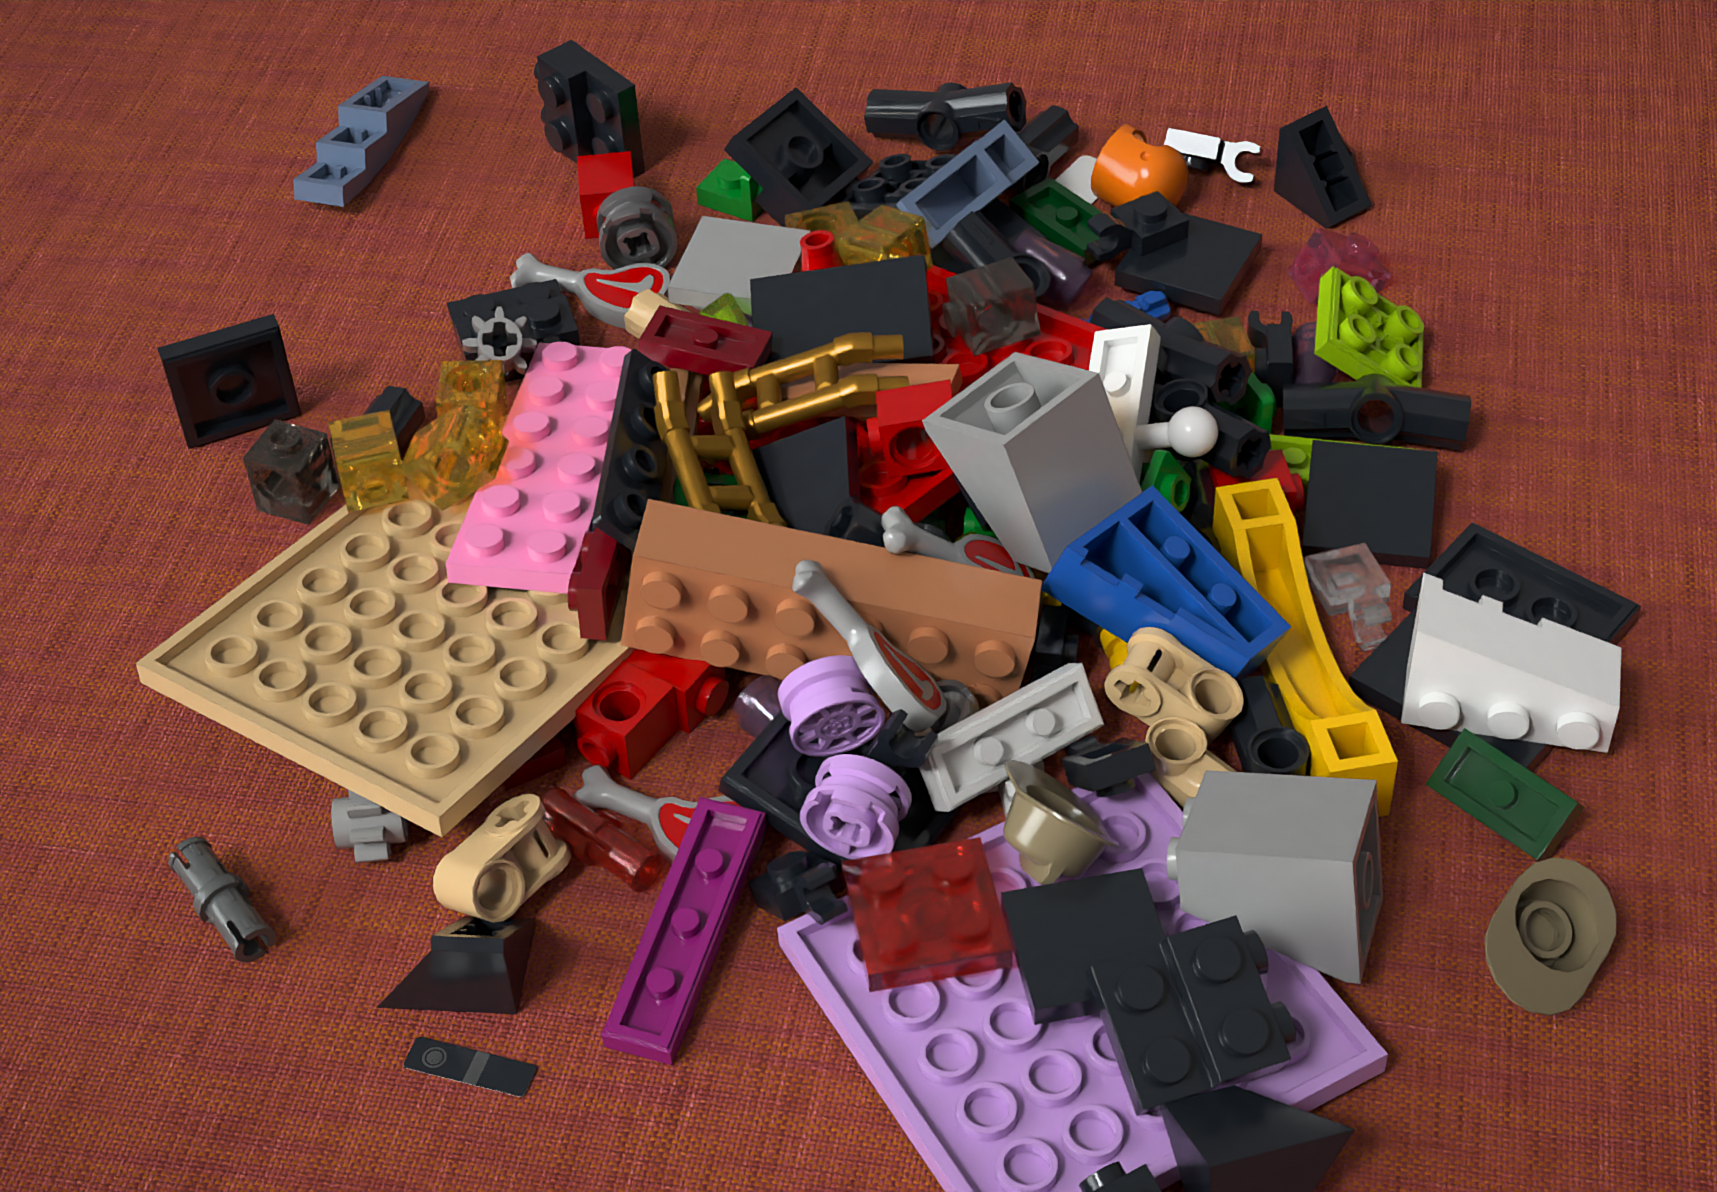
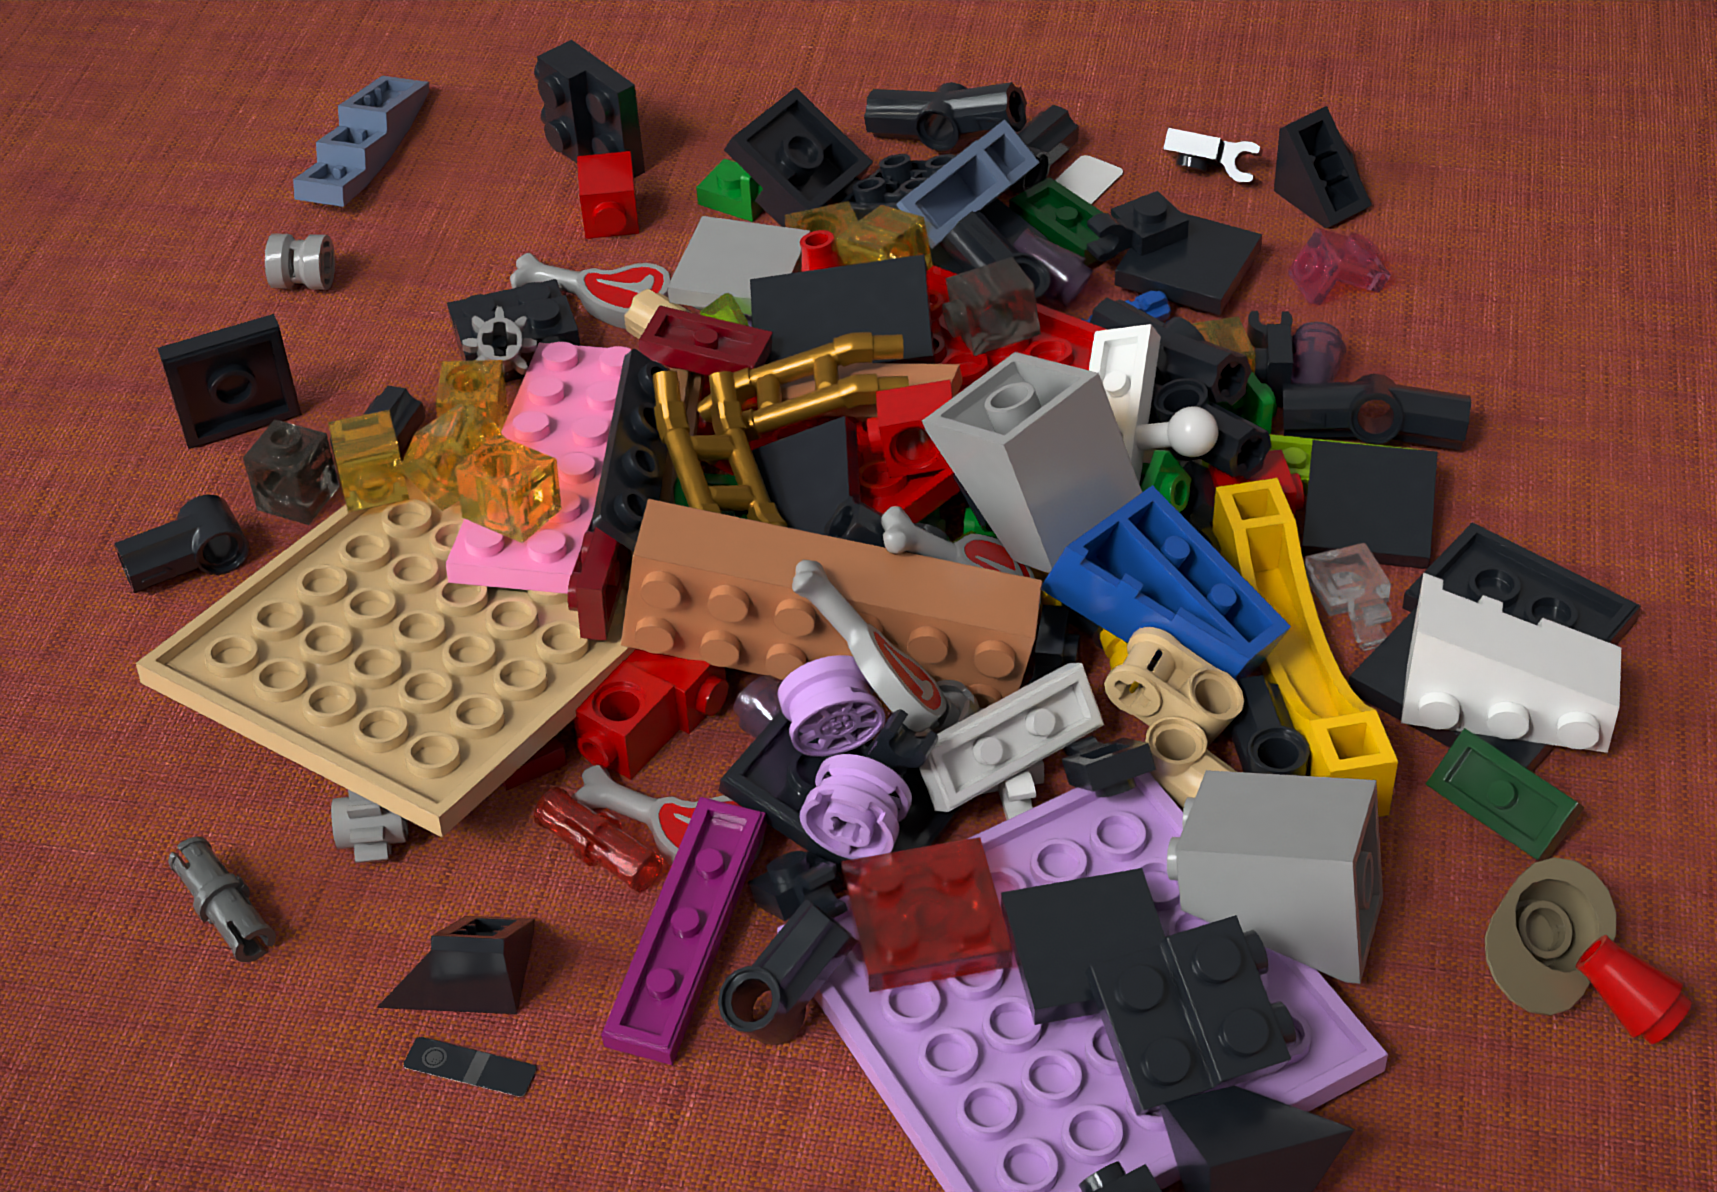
(200, 538): none -> black piece
(299, 261): none -> light grey wheel
(508, 488): none -> clear yellow brick
(510, 856): tan piece -> none
(636, 228): flat silver wheel -> none
(794, 971): none -> black piece
(1051, 826): dark tan piece -> none
(1135, 169): orange helmet -> none
(1366, 331): lime tile -> none
(1634, 990): none -> red cone

